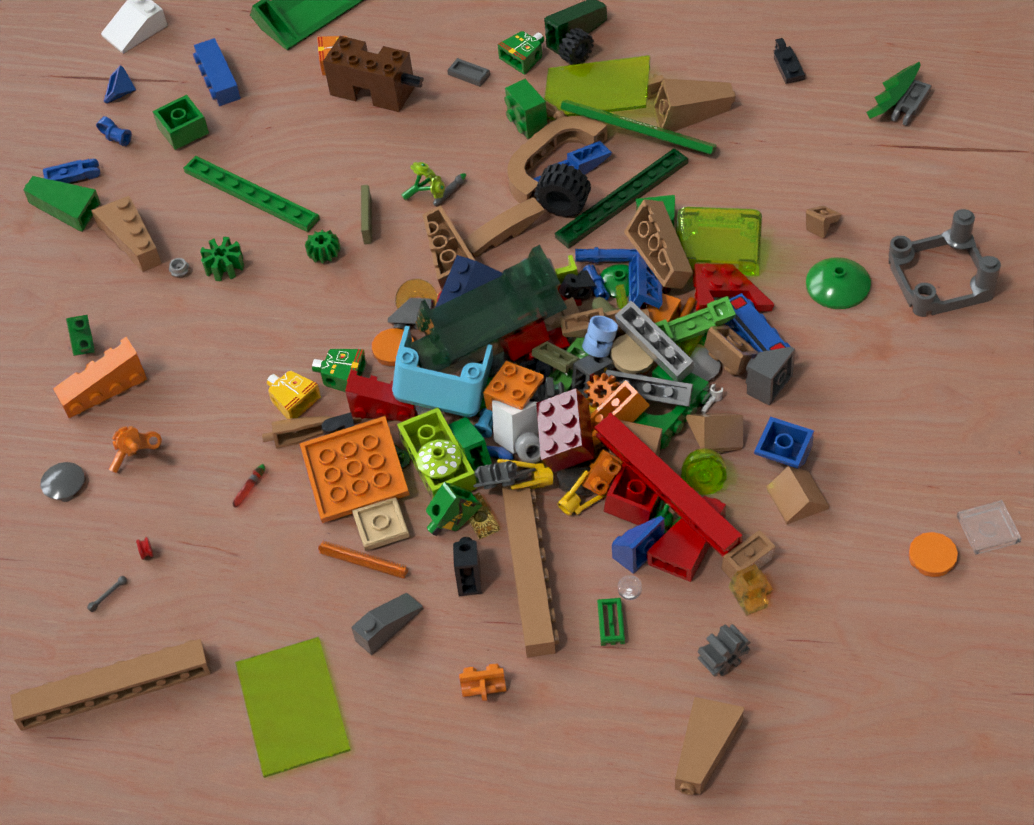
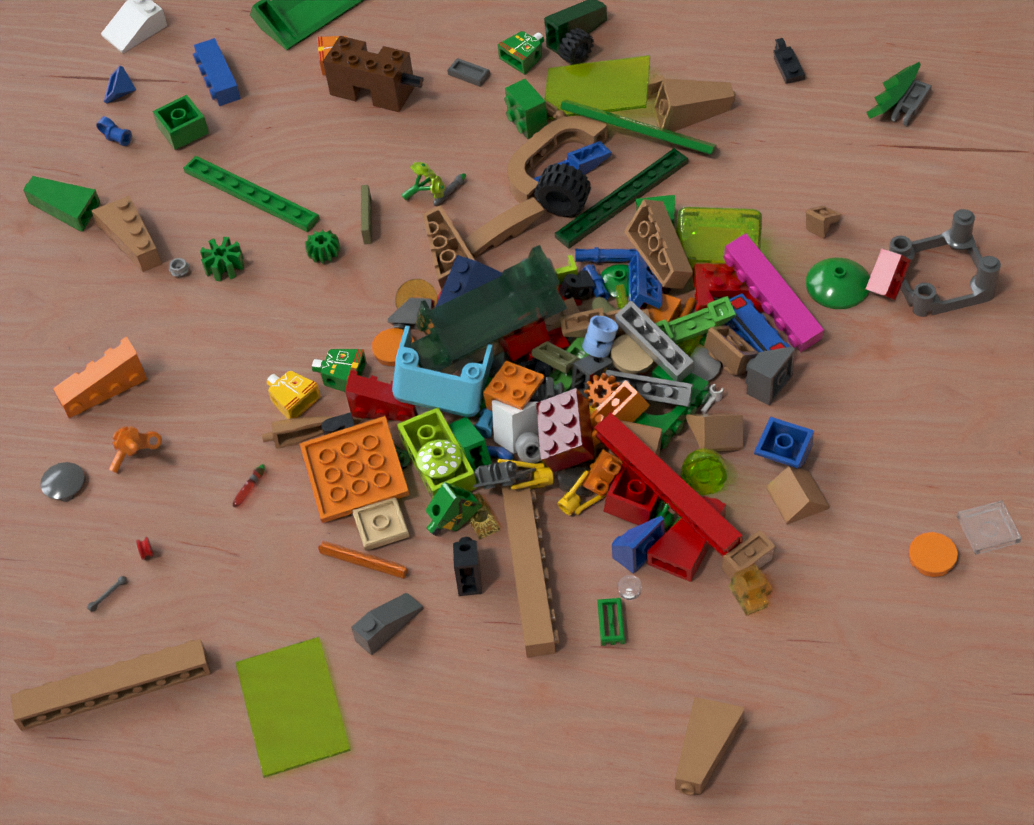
(73, 171): blue hinge -> none
(80, 335): green hips -> none
(482, 682): orange hips -> none
(723, 650): dark grey gear -> none
(773, 293): none -> dark pink brick
(888, 274): none -> hinge

